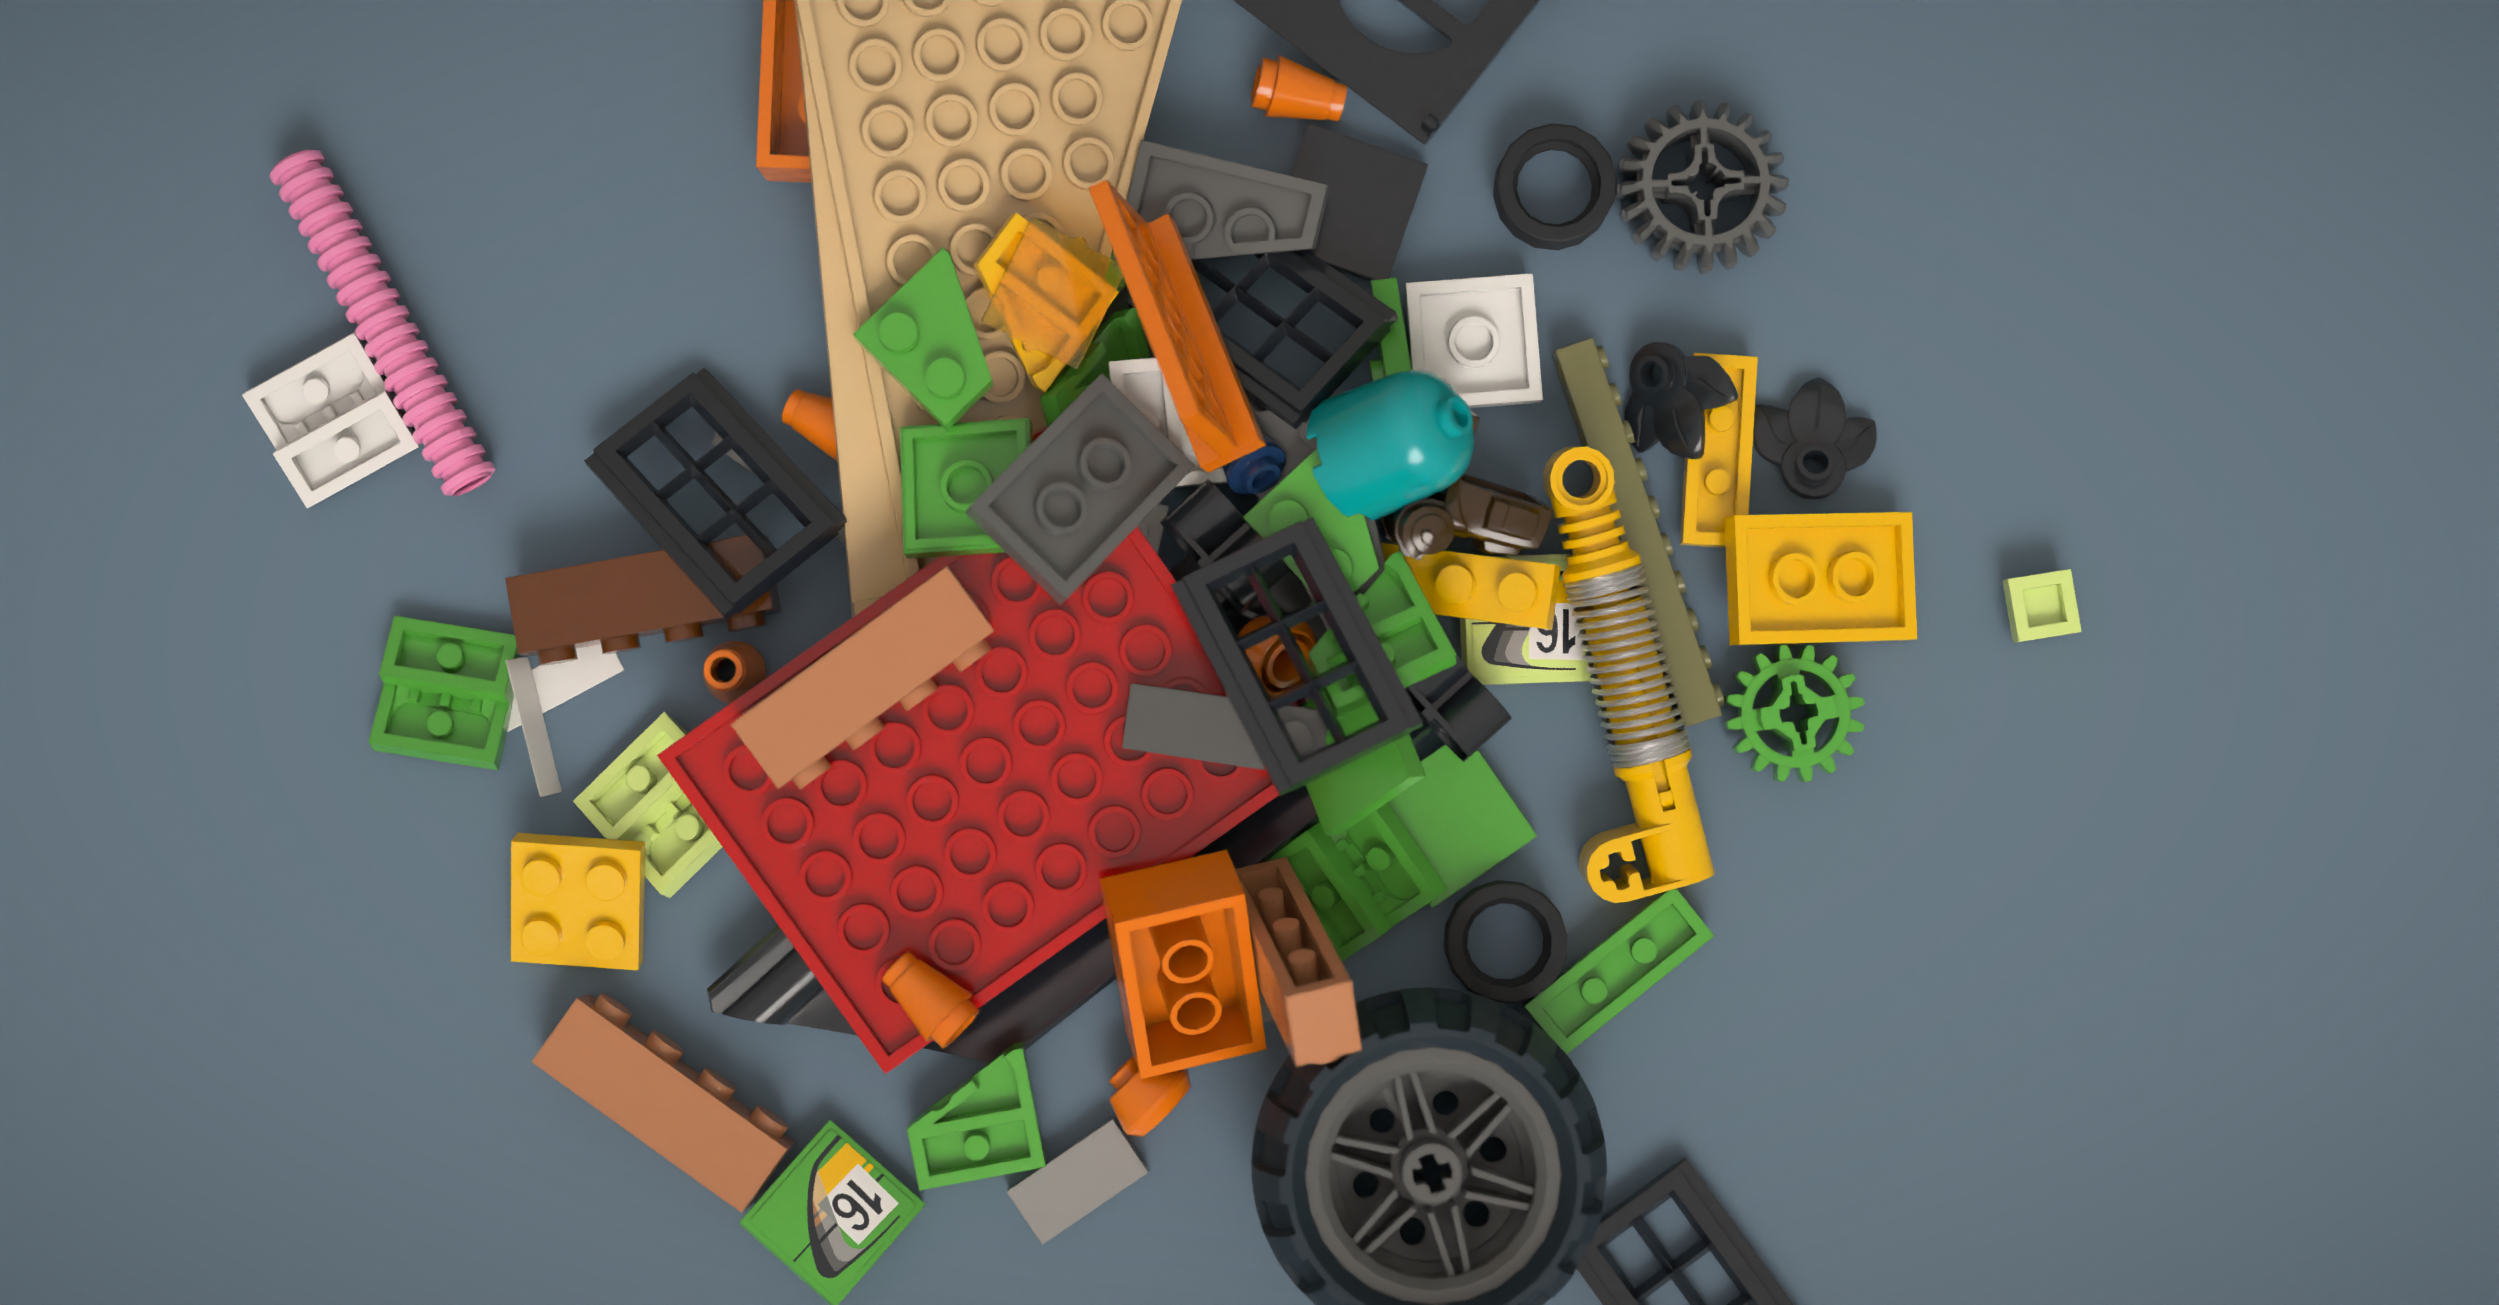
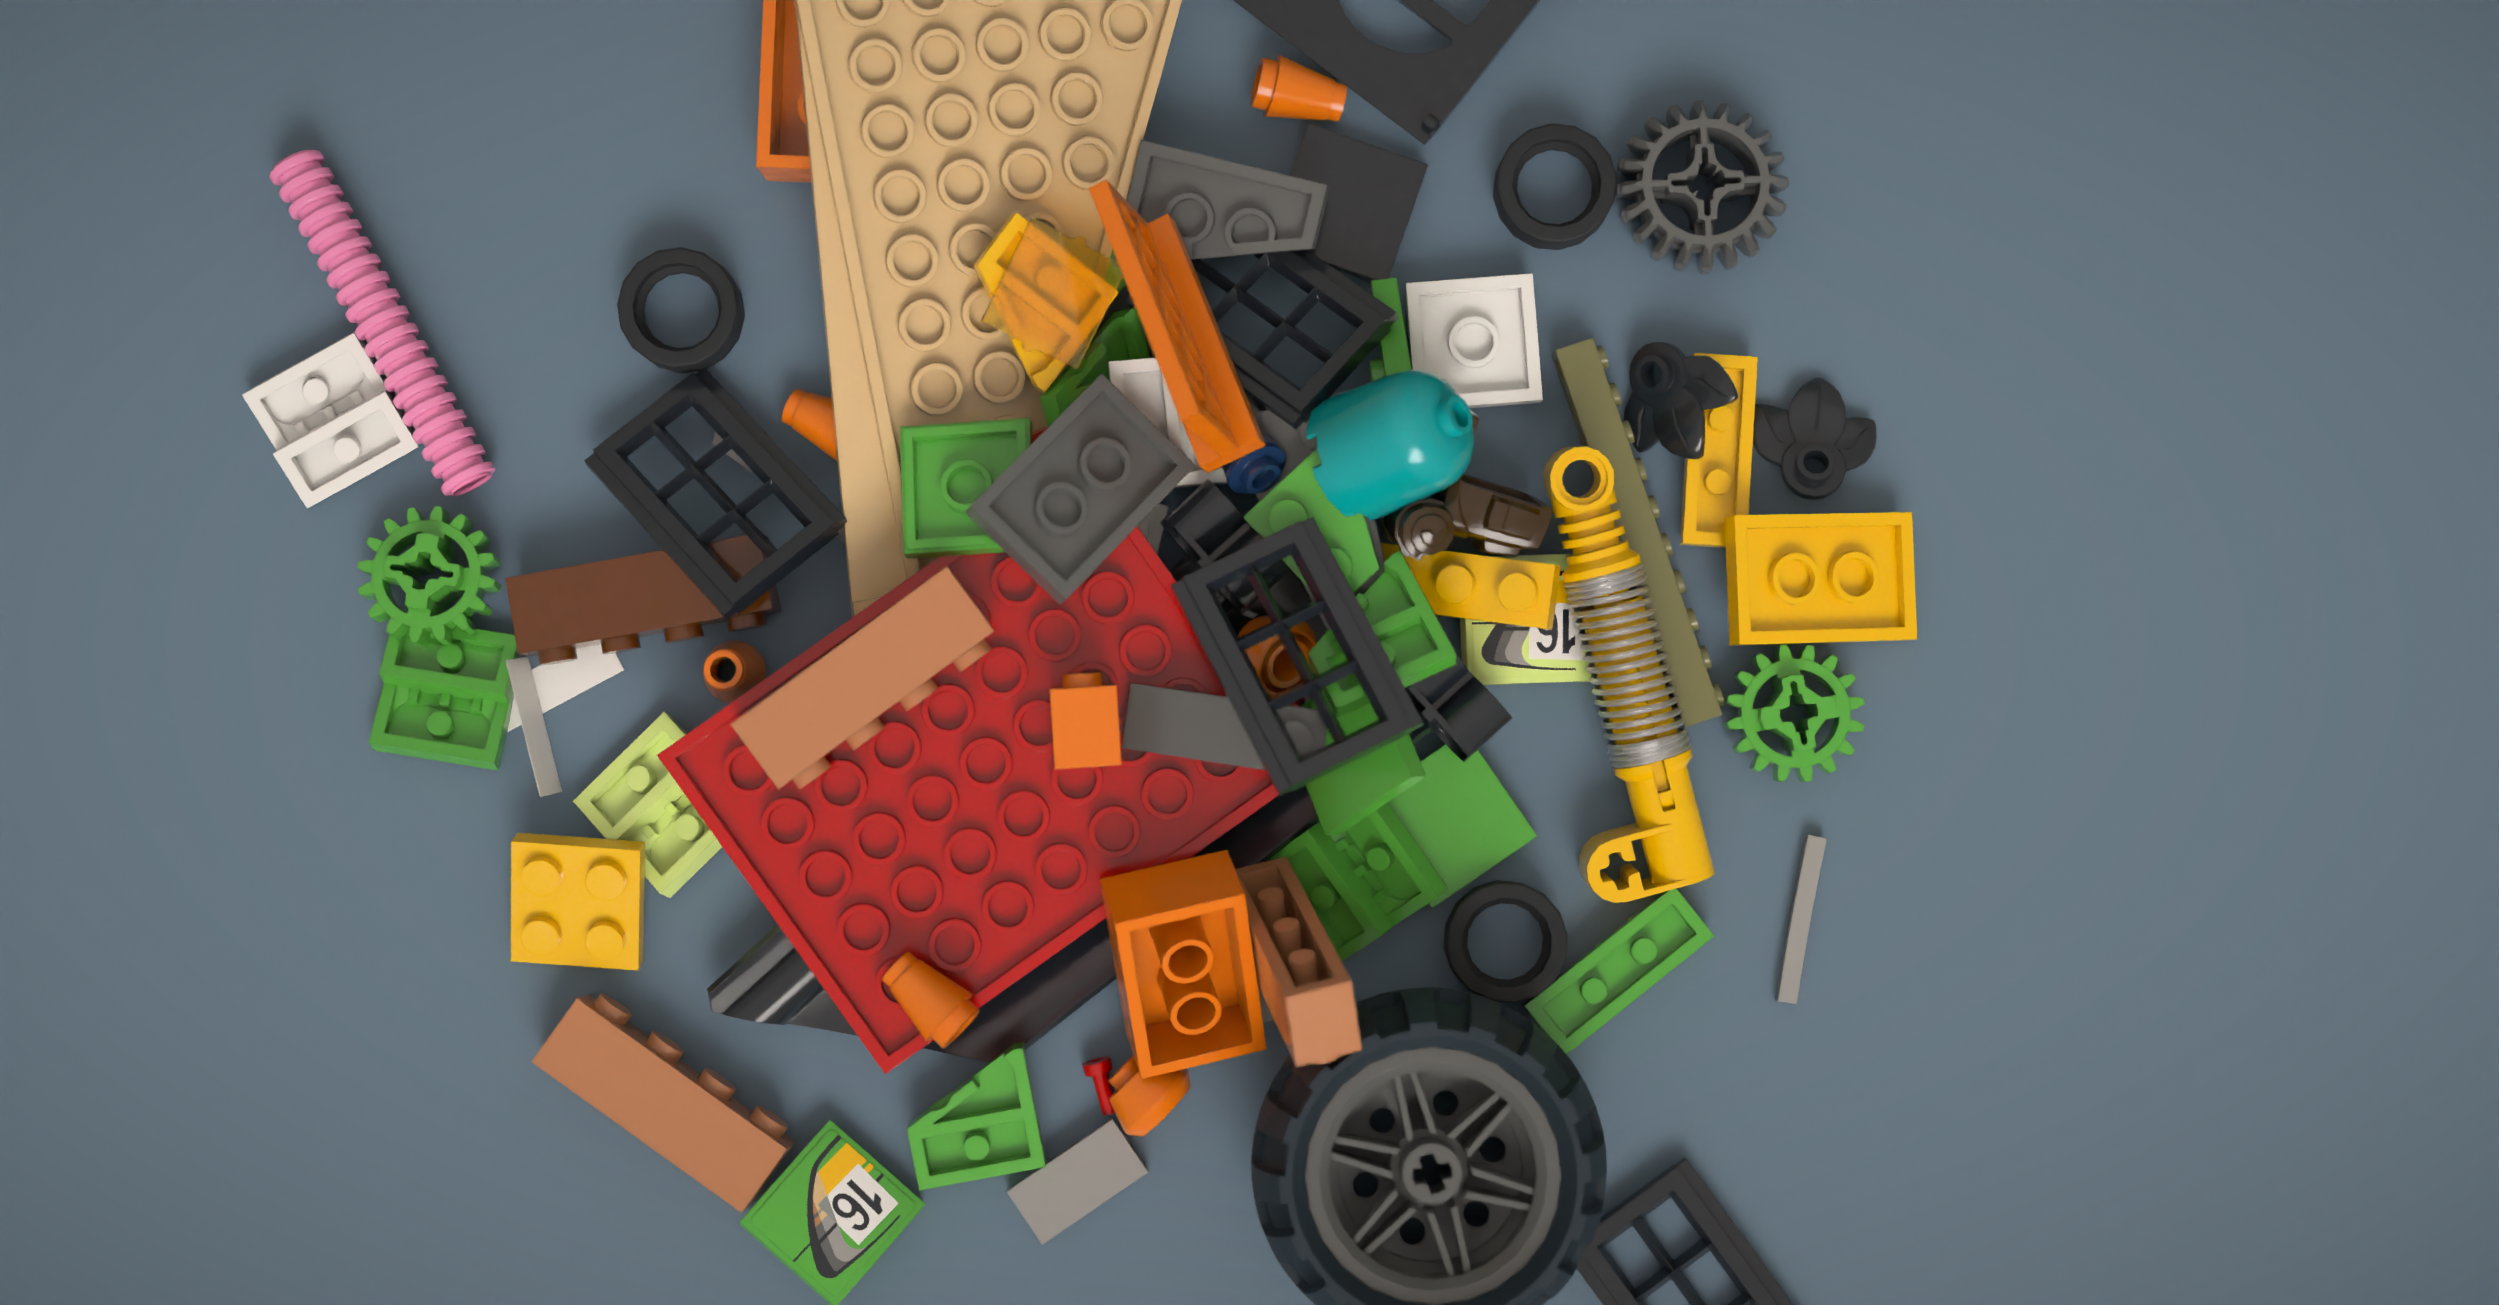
(428, 602): none -> bright green gear
(656, 268): none -> black tyre
(930, 342): bright green wing -> none
(1085, 722): none -> orange brick
(1098, 1070): none -> red piece
(1800, 919): none -> light grey piece
(2041, 606): yellowish green plate -> none

